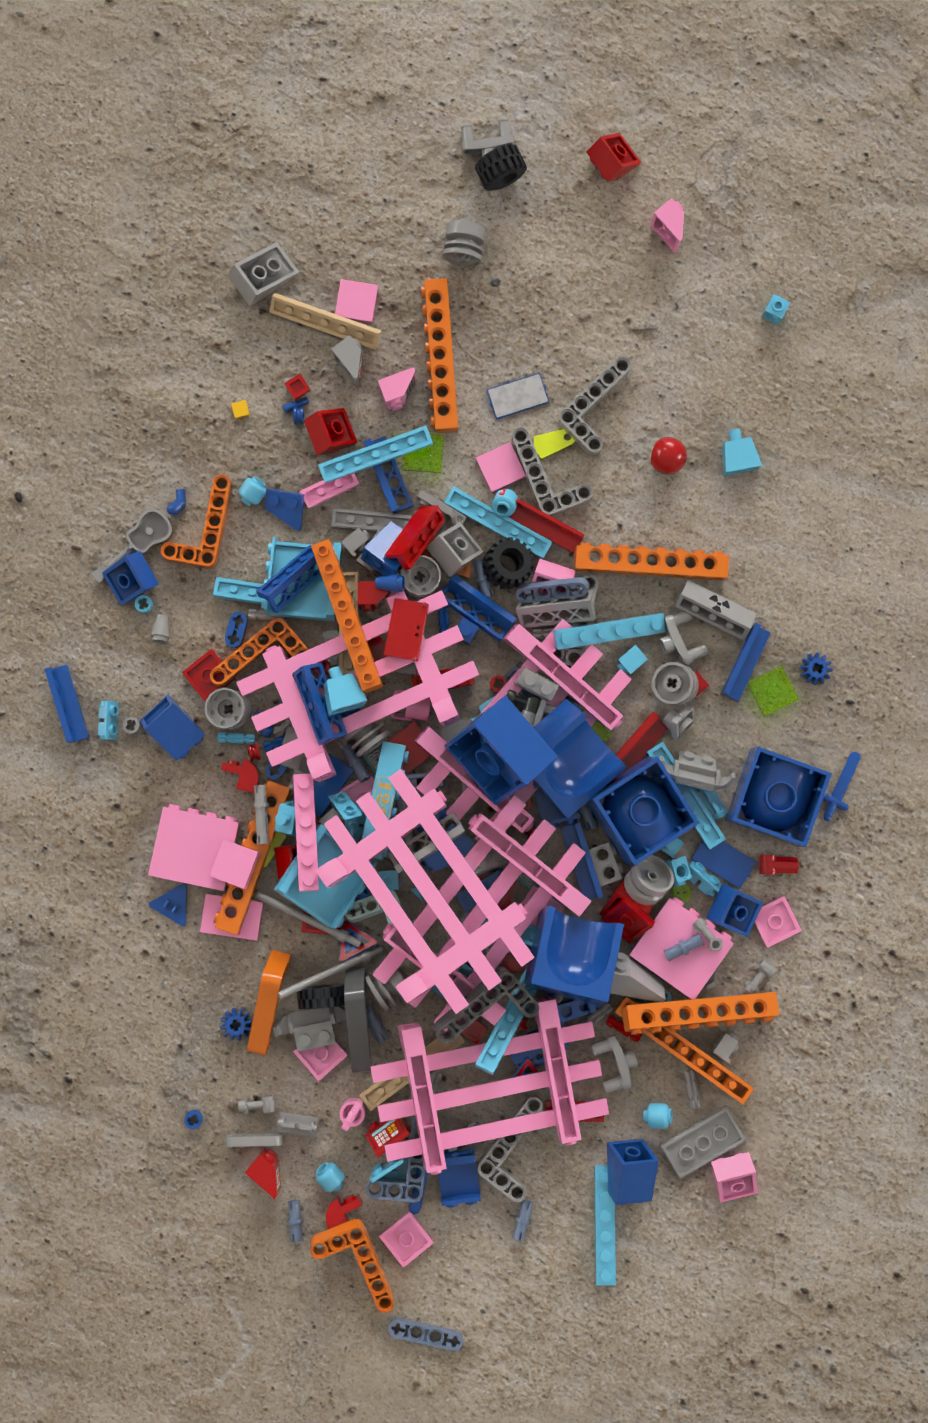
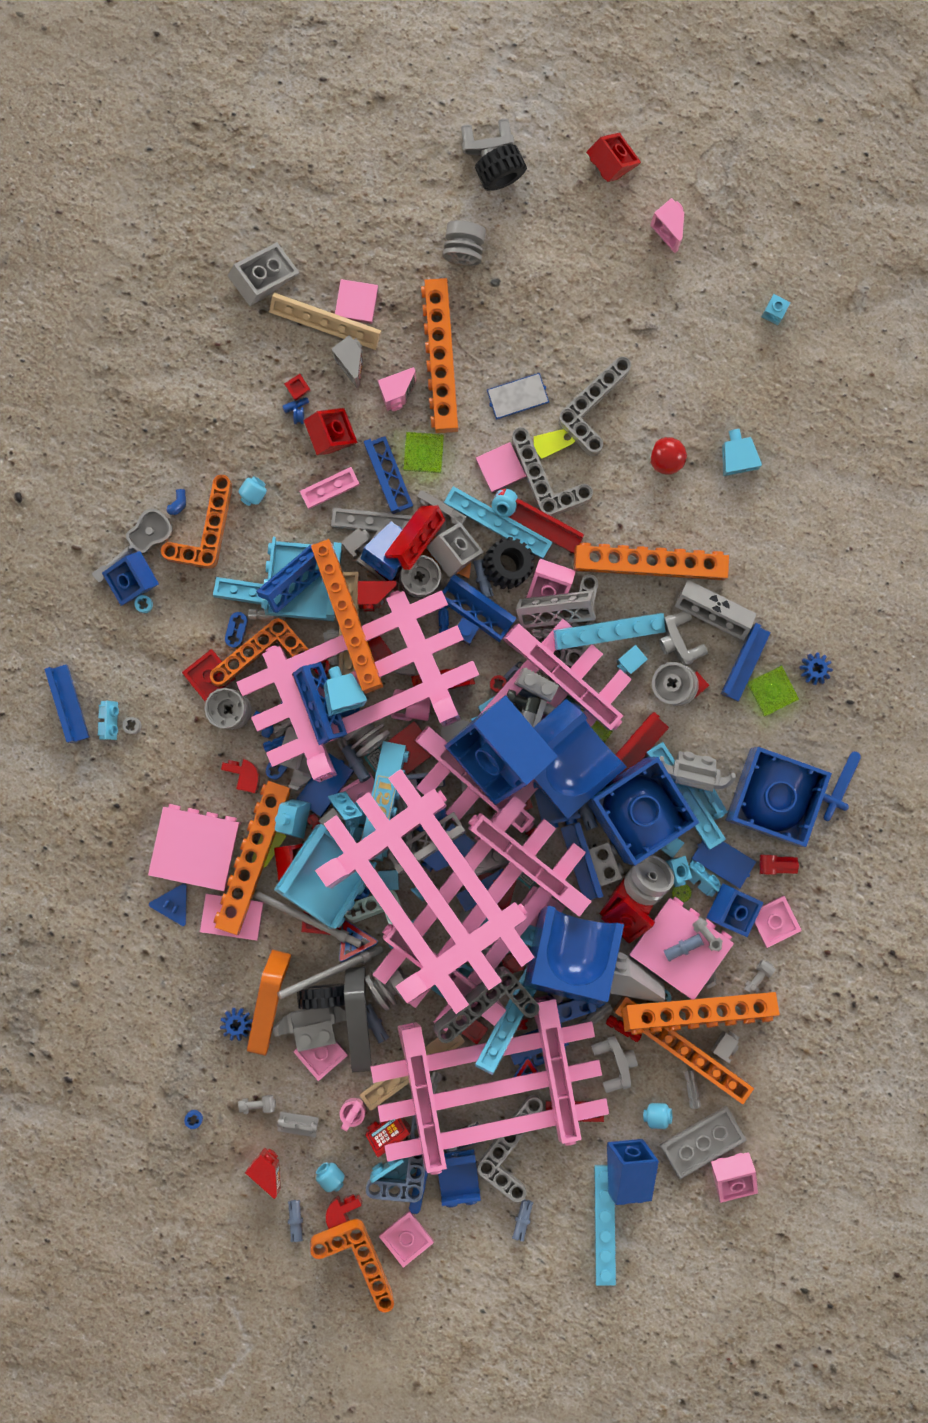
(160, 630): light grey cone -> none
(172, 728): blue slope -> none
(234, 864): bright pink tile -> none
(236, 738): medium azure axle -> none
(240, 409): yellow piece -> none
(253, 752): red bush -> none
(254, 1139): light grey beam -> none
(261, 814): light grey pin -> none
(286, 506): blue wing -> none
(305, 832): bright pink plate -> none
(375, 454): medium azure plate -> none
(392, 583): blue cone -> none
(404, 635): red door -> none
(424, 1338): sand blue beam -> none
(553, 593): sand blue beam -> none
(679, 721): light grey piece -> none

